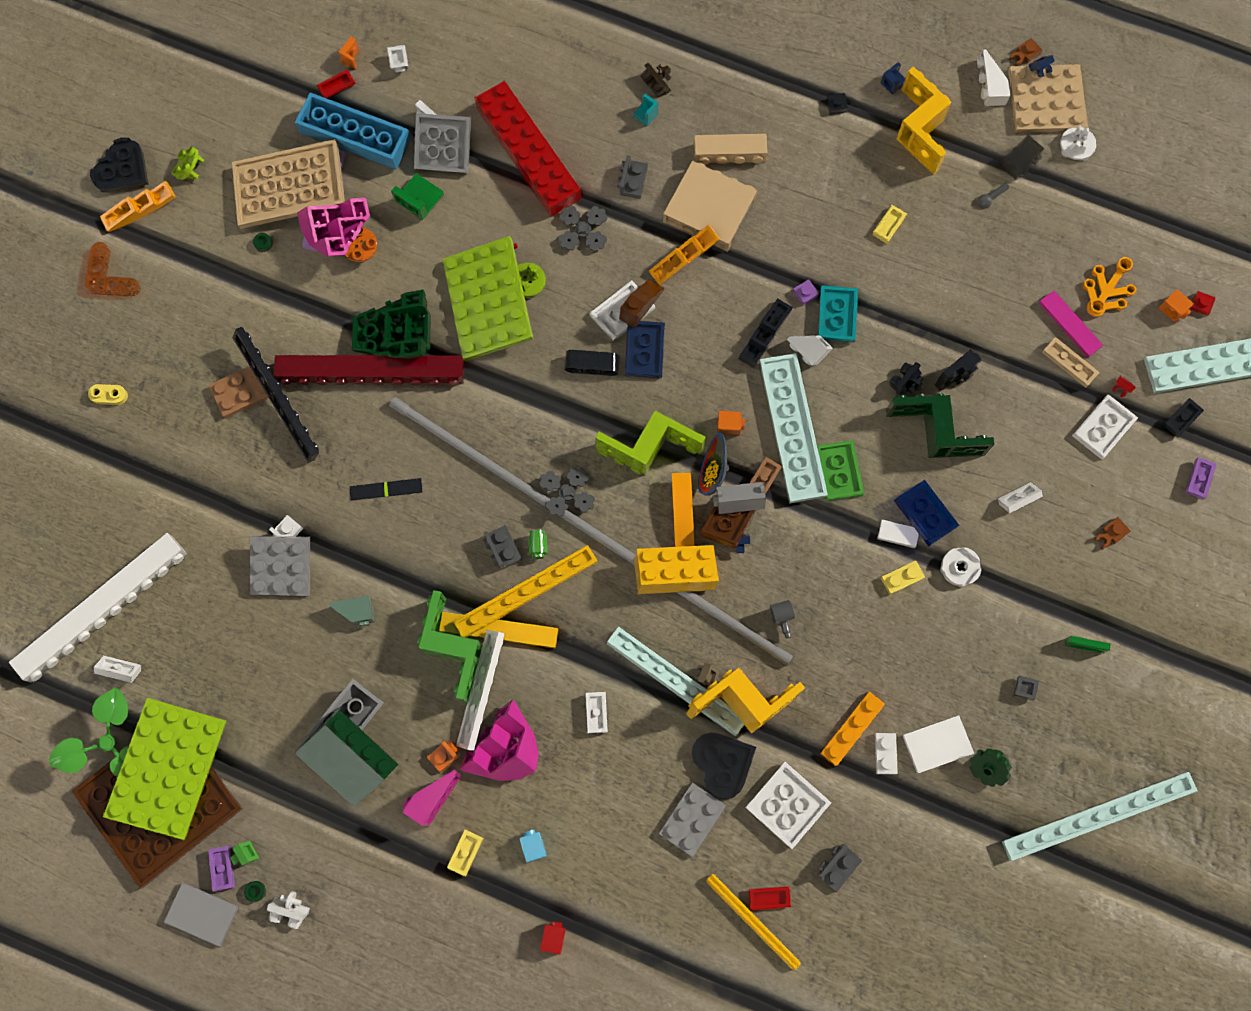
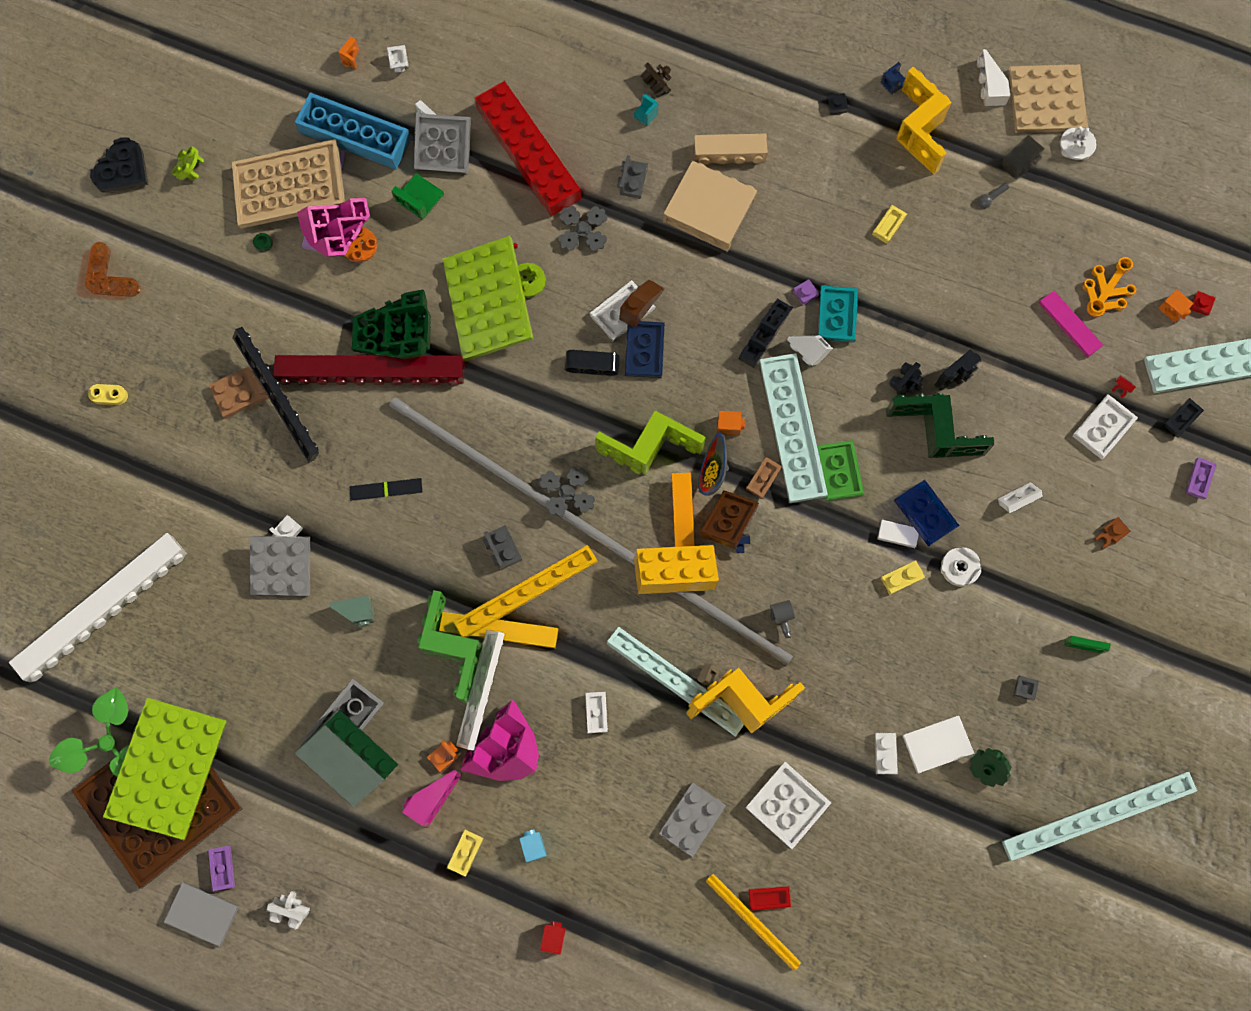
(117, 669): white plate -> none
(138, 207): light orange slope -> none
(244, 854): bright green tile -> none
(255, 891): dark green tile -> none
(336, 84): red tile -> none
(537, 544): bright green brick -> none
(684, 255): light orange slope -> none
(724, 763): black plate -> none
(740, 498): light grey brick -> none
(839, 867): dark grey bracket -> none
(852, 728): light orange plate -> none
(1026, 51): dark orange plate -> none
(1041, 64): dark blue tile -> none
(1070, 362): tan plate -> none

